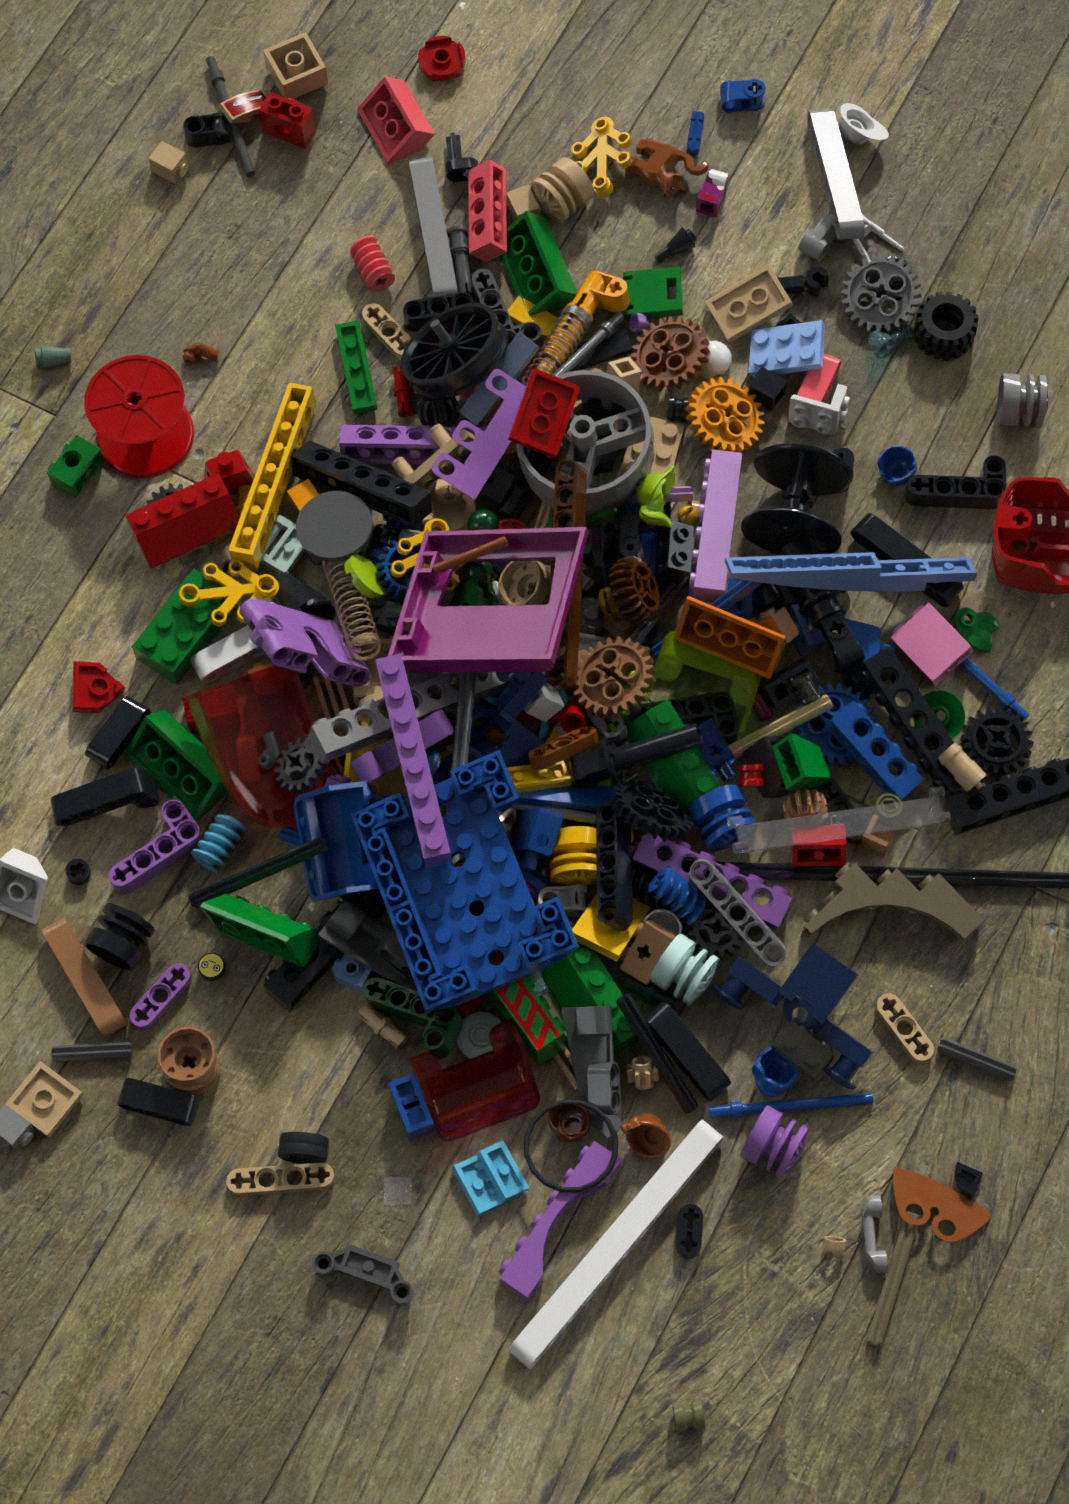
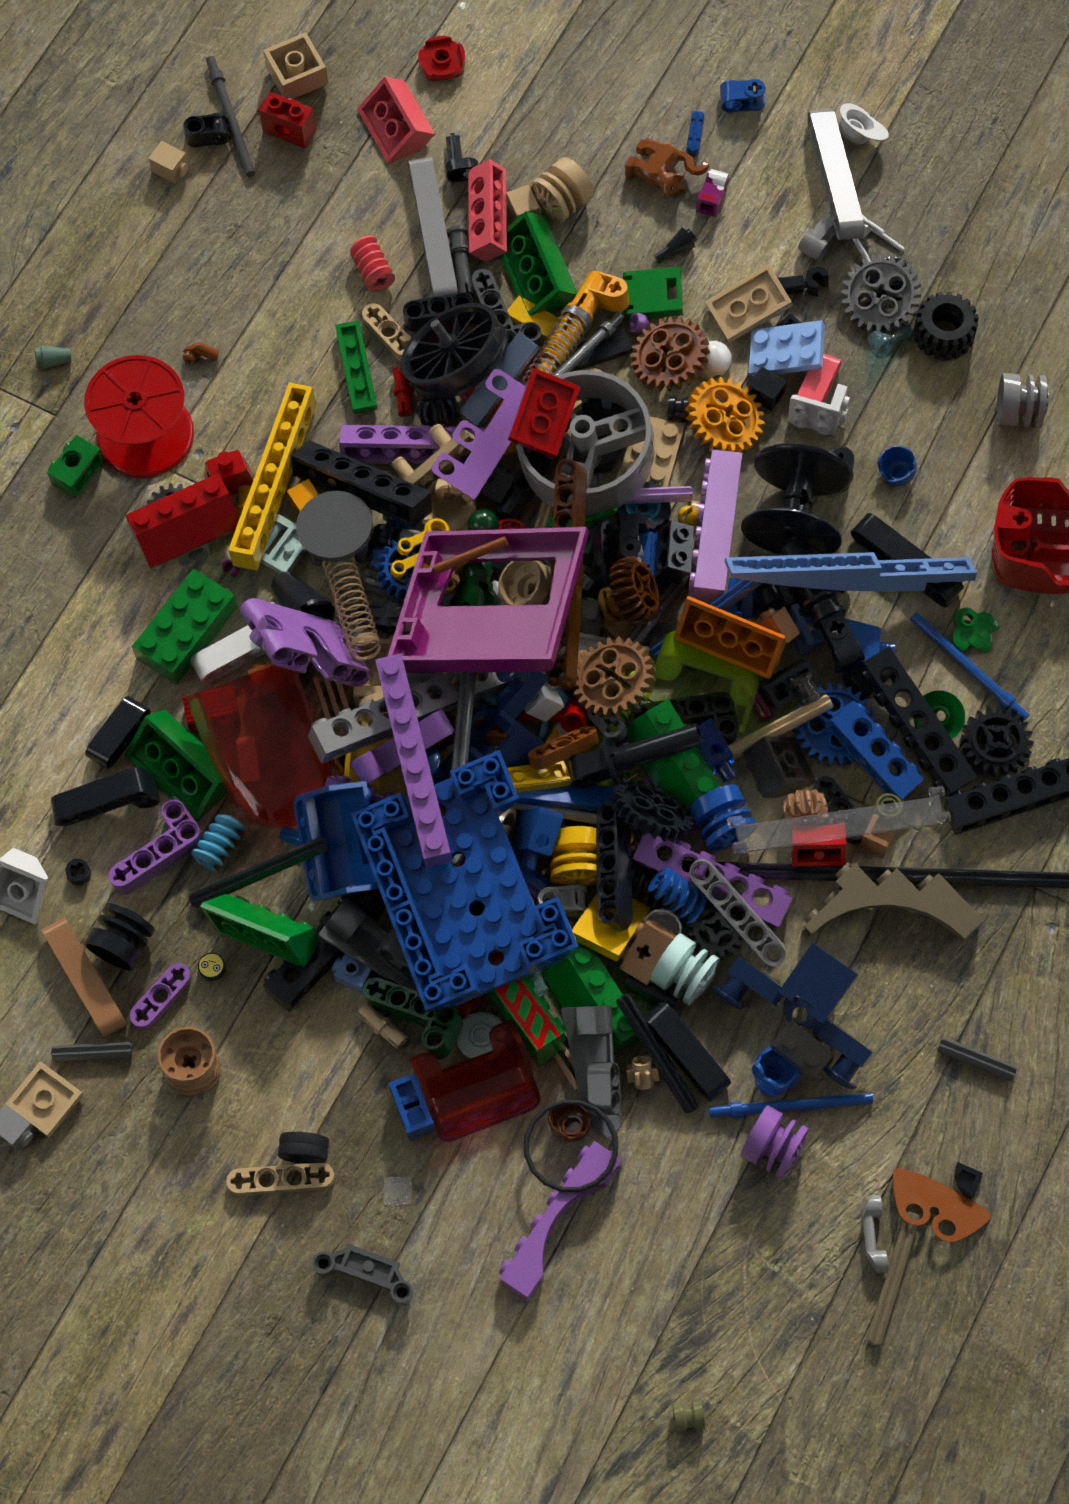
(93, 687): red plate -> none
(158, 1102): black beam -> none
(232, 589): yellow plant -> none
(243, 106): slope -> none
(271, 753): dark grey arm -> none
(298, 778): dark grey gear -> none
(364, 576): lime tile -> none
(490, 1178): medium azure slope -> none
(602, 130): yellow plant -> none
(615, 1244): white beam -> none
(626, 371): tan brick -> none
(647, 1136): dark orange hat -> none
(653, 495): lime hair -> none
(696, 1231): black beam -> none
(750, 775): red wheel -> none
(801, 763): green torso -> none
(834, 1246): tan hinge -> none
(898, 1008): tan beam -> none
(931, 643): bright pink brick -> none
(956, 485): black beam -> none
(963, 769): tan piece -> none

